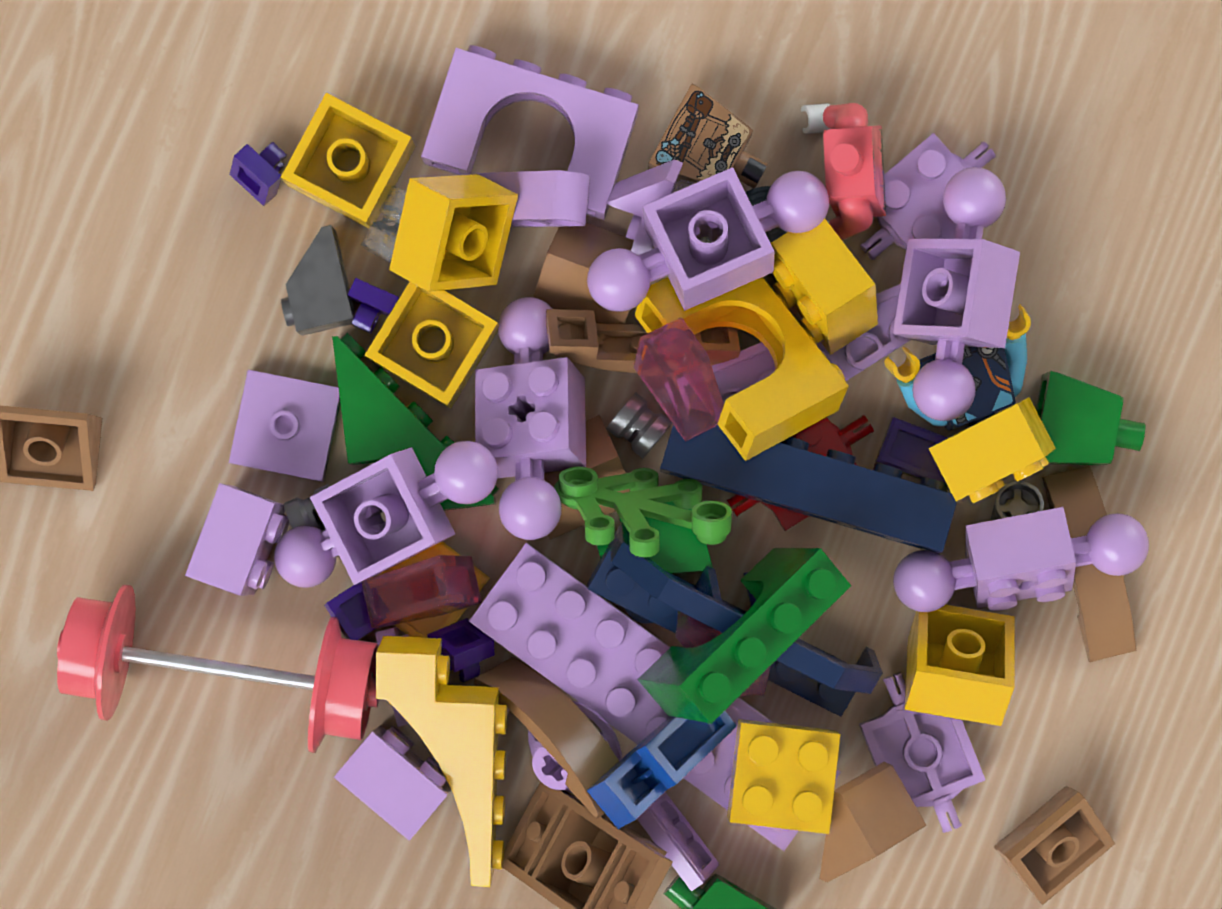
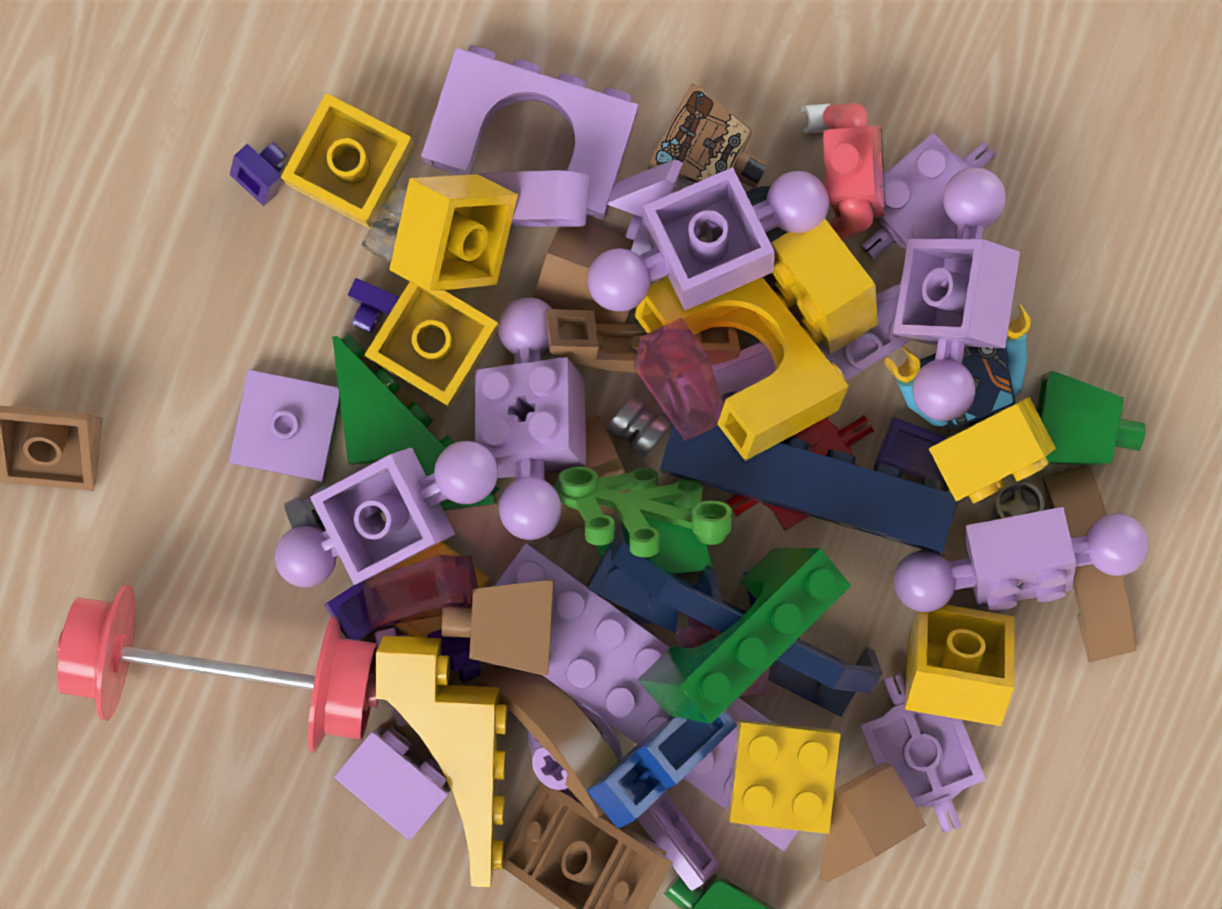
(238, 541): lavender brick -> none
(319, 288): flat silver slope -> none
(507, 625): none -> medium nougat torso
(1055, 844): medium nougat slope -> none

